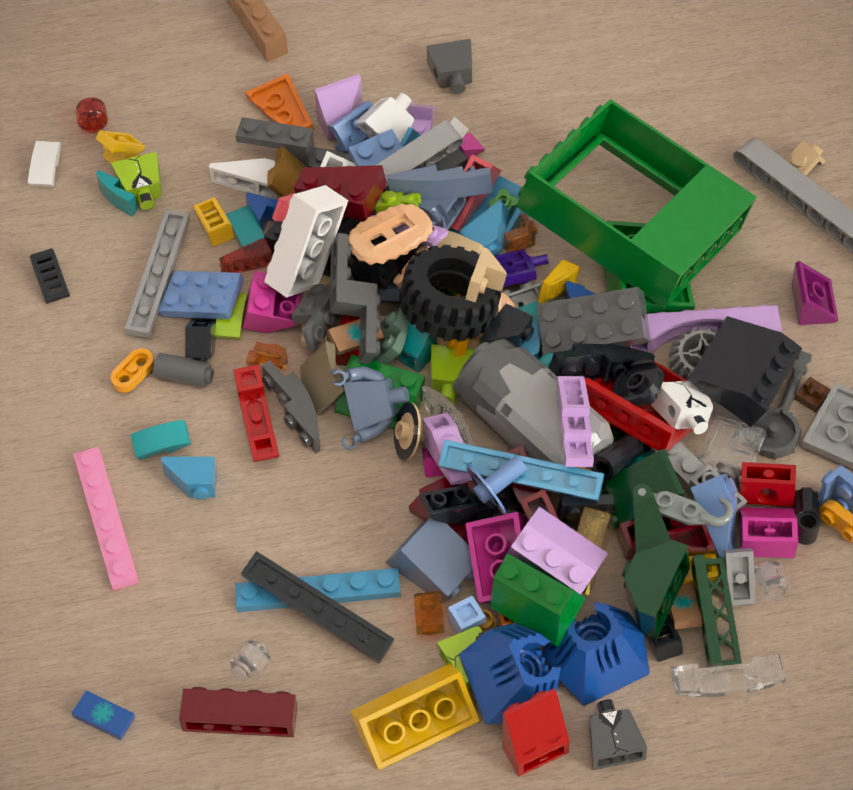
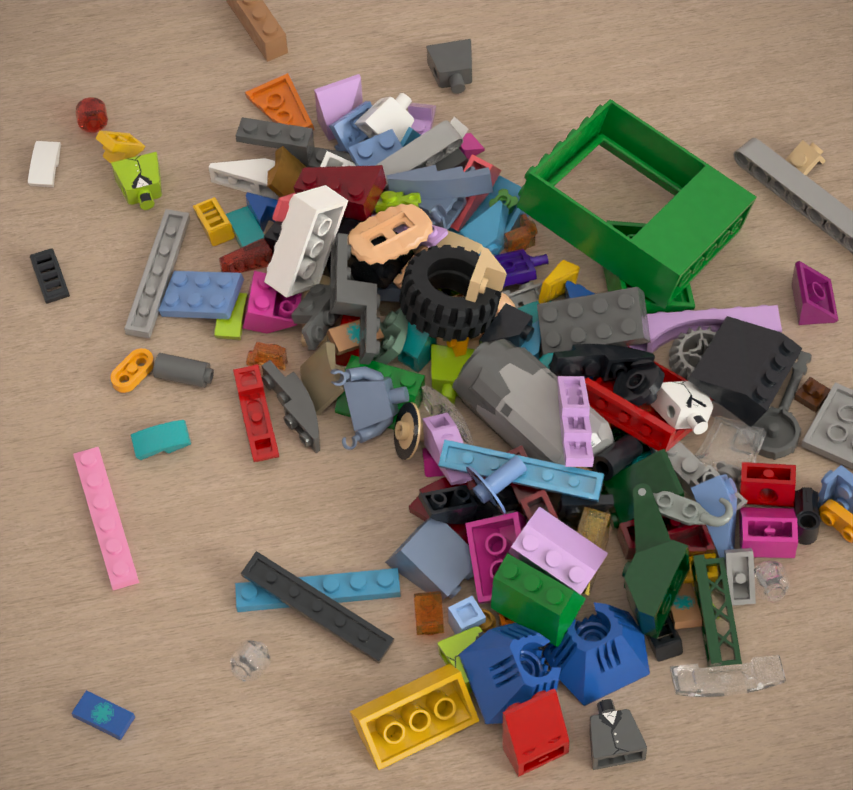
(112, 190): teal slope -> none
(192, 475): dark azure slope -> none
(200, 339): black slope -> none
(238, 712): dark red brick -> none

